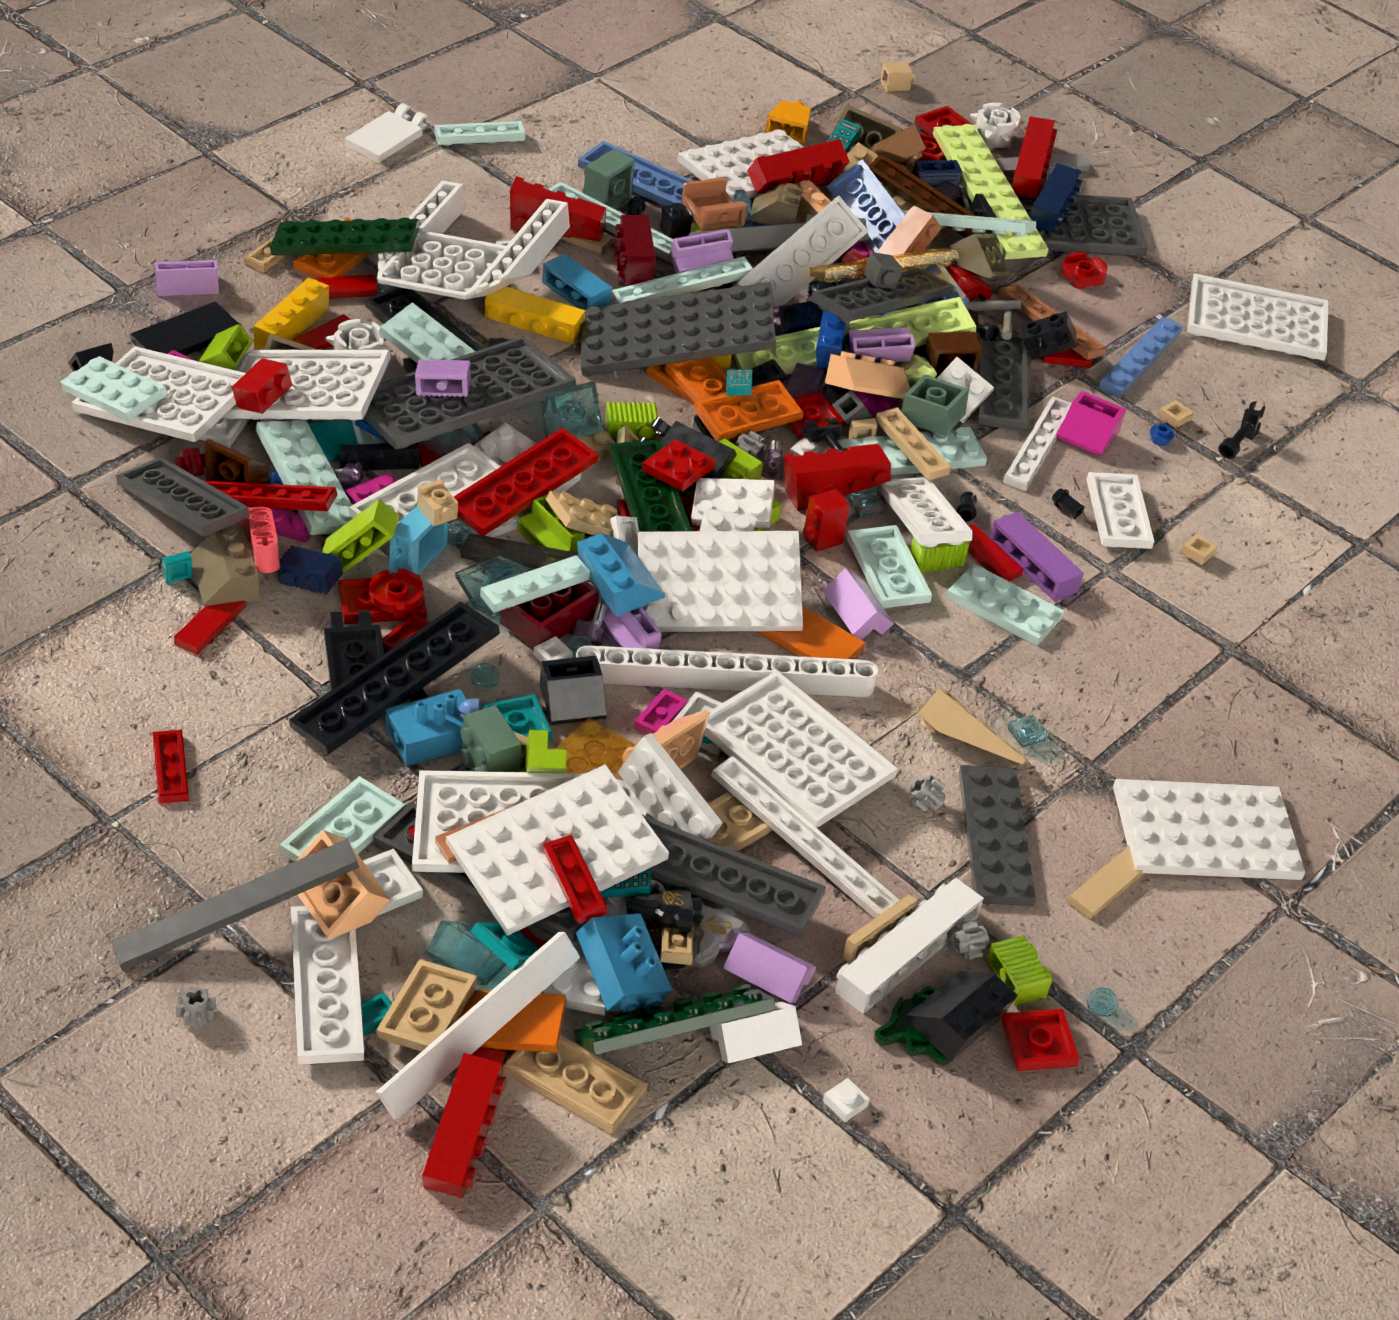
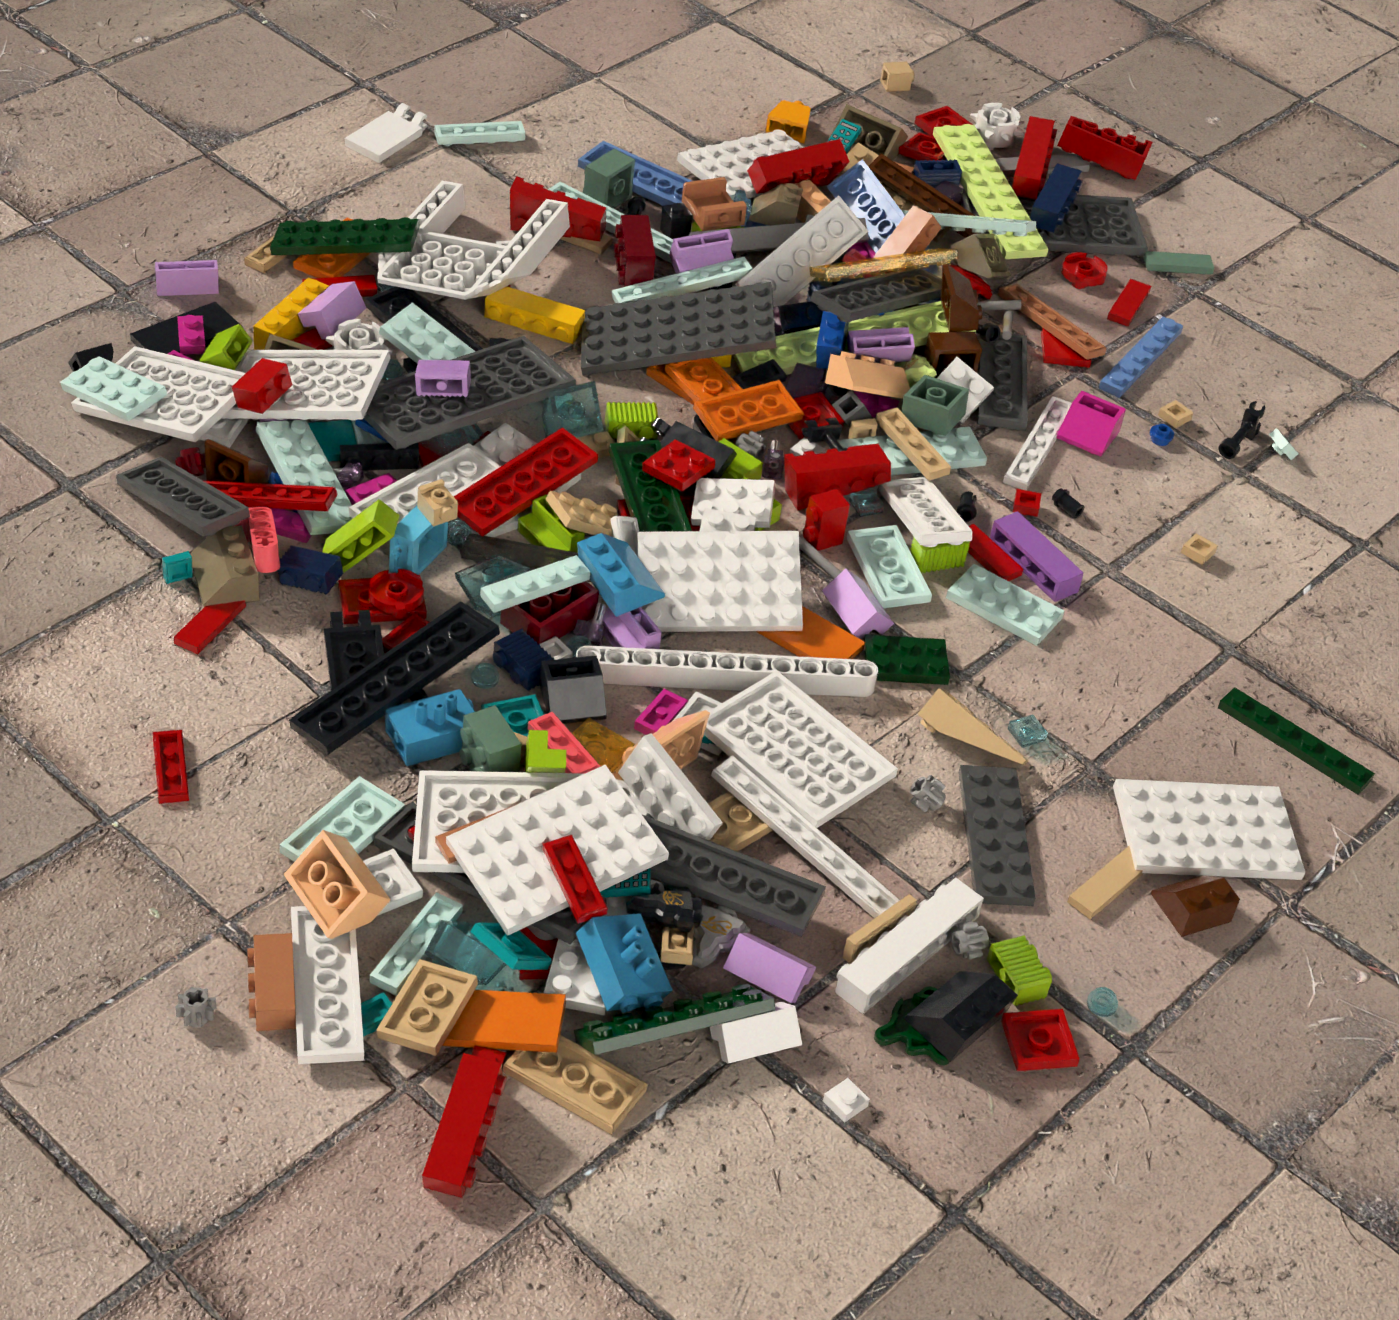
(191, 334): none -> dark pink plate
(234, 904): dark grey tile -> none
(272, 982): none -> nougat brick
(333, 307): none -> lavender piece
(392, 370): none -> clear light blue plate
(411, 946): none -> light aqua plate
(468, 706): medium blue hinge -> none
(477, 1025): white tile -> none
(520, 658): none -> dark blue brick
(559, 737): none -> coral tile
(575, 283): dark azure brick -> none
(739, 382): teal tile -> none
(818, 558): none -> light grey bar
(883, 270): dark grey brick -> none
(901, 147): medium nougat slope -> none
(908, 659): none -> dark green plate
(959, 301): none -> reddish brown slope
(981, 208): black plate -> none
(1027, 502): none -> red plate
(1049, 335): black brick -> none
(1104, 147): none -> red wedge
(1120, 510): white plate -> none
(1129, 302): none -> red tile
(1178, 262): none -> sand green tile
(1197, 903): none -> reddish brown slope
(1258, 317): white plate -> none
(1282, 445): none -> light aqua plate
(1296, 741): none -> dark green plate

